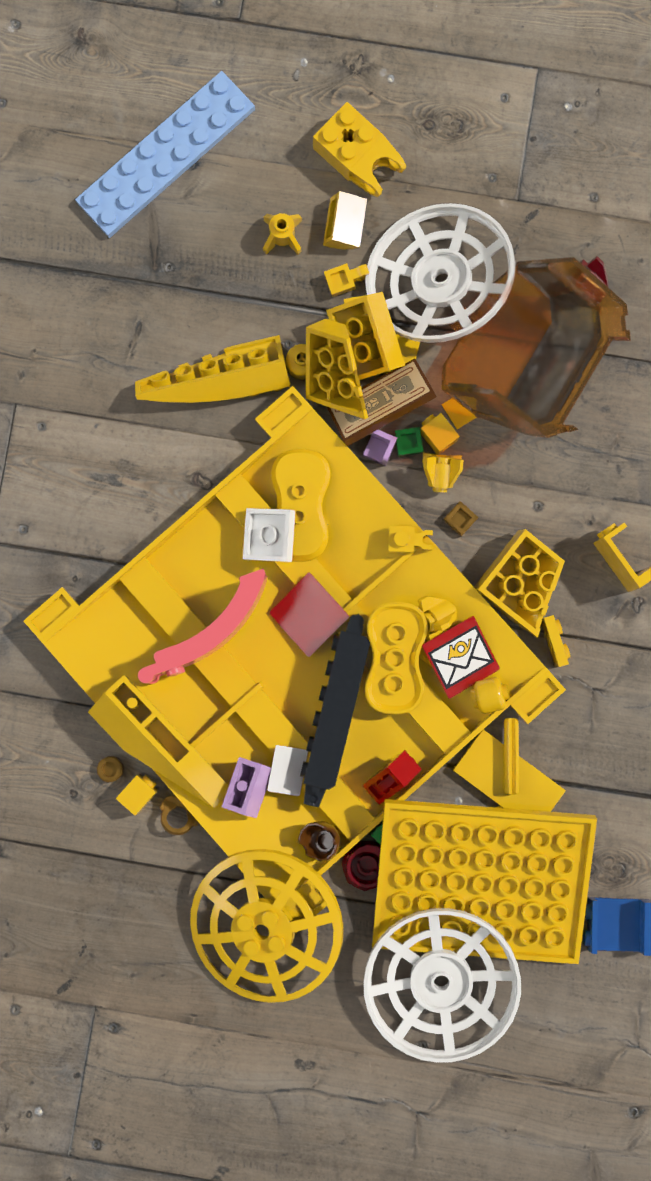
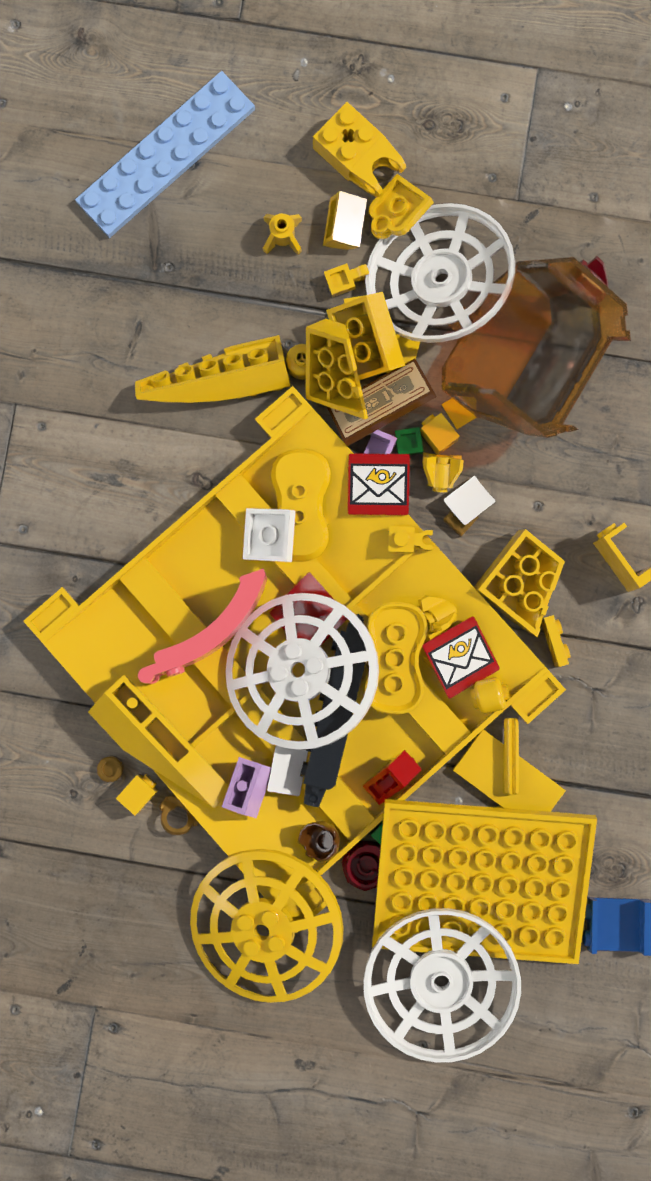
(316, 672): none -> white dish
(378, 484): none -> sticker
(397, 208): none -> yellow plate
(469, 500): none -> white sticker

